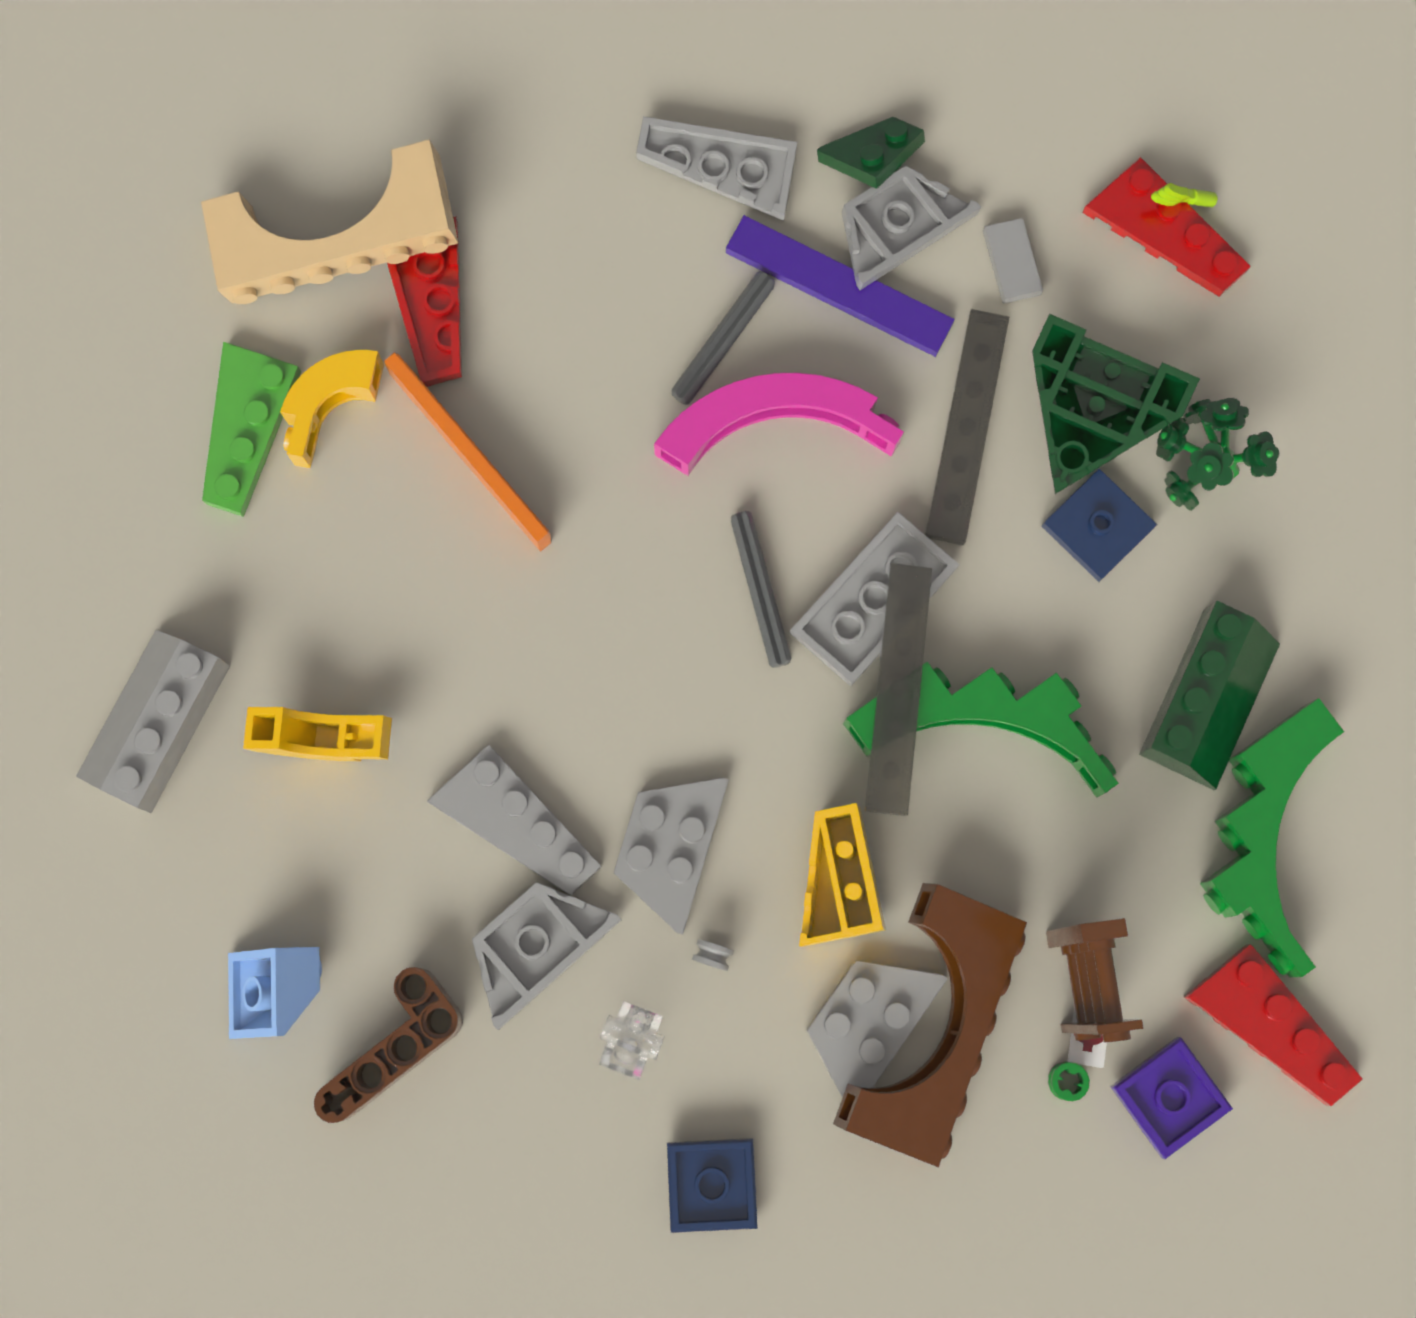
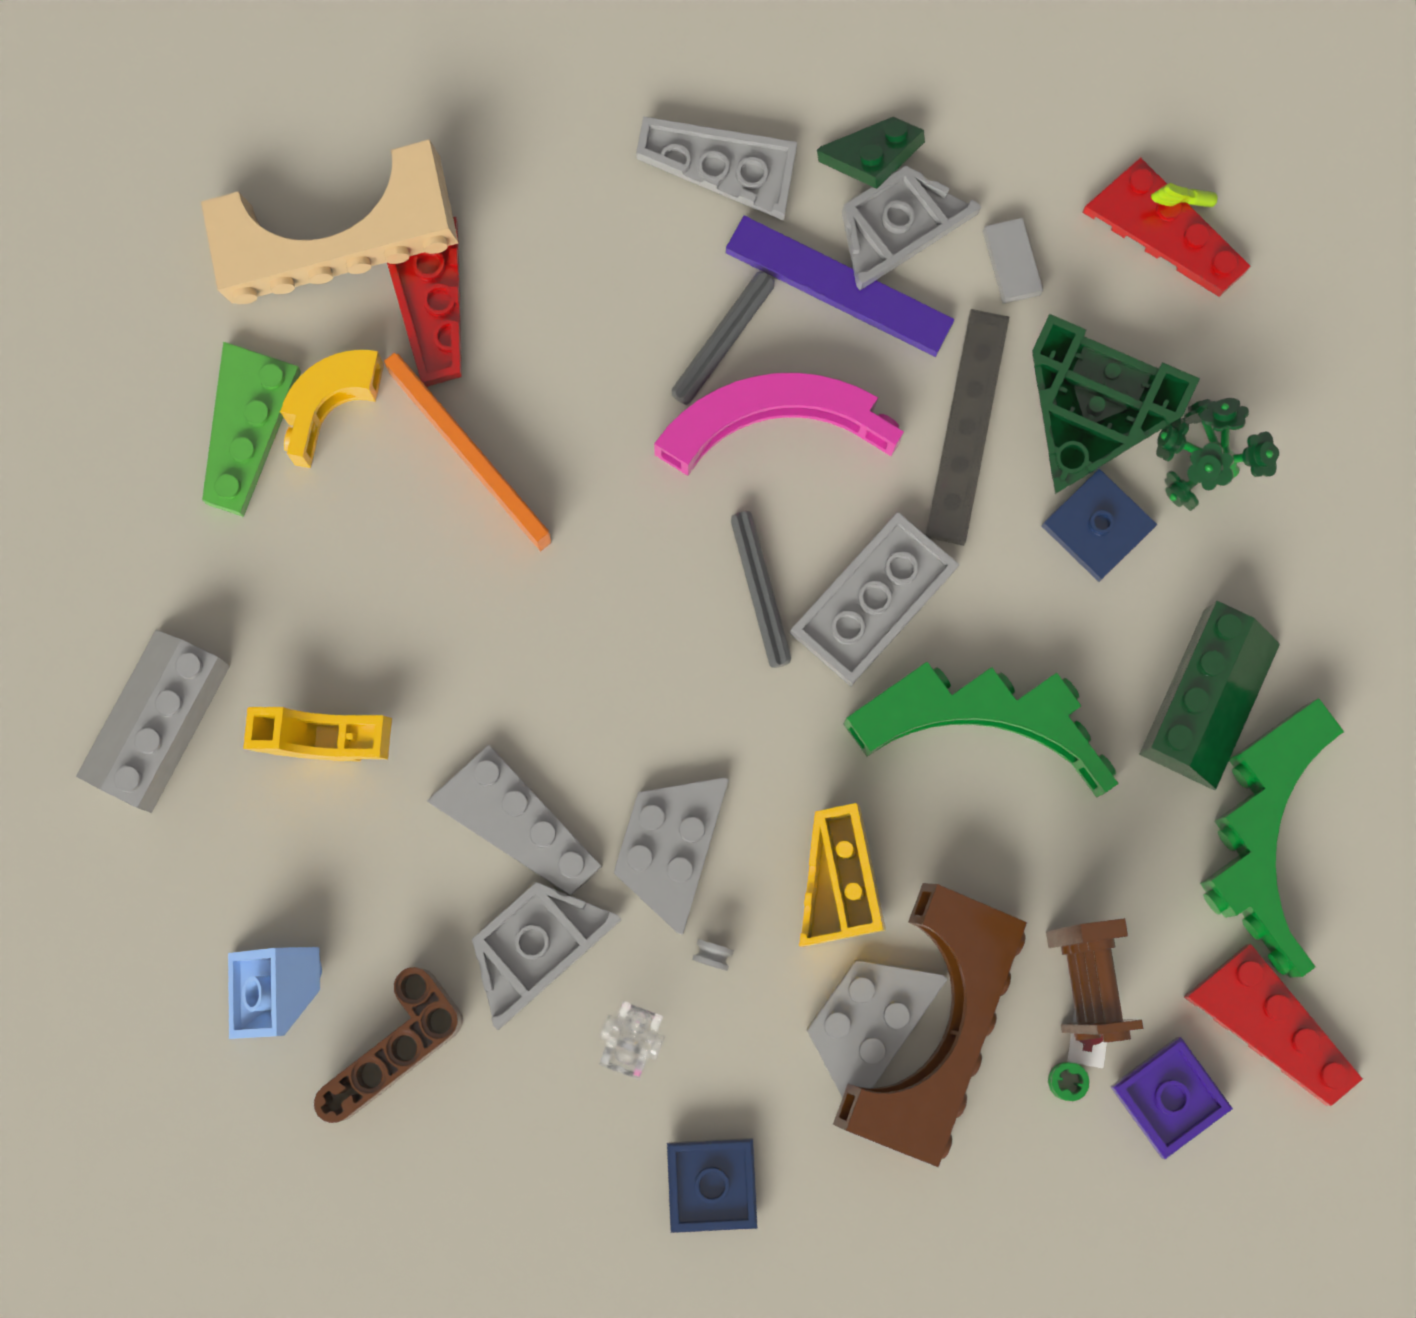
(898, 690): clear smoke tile -> none

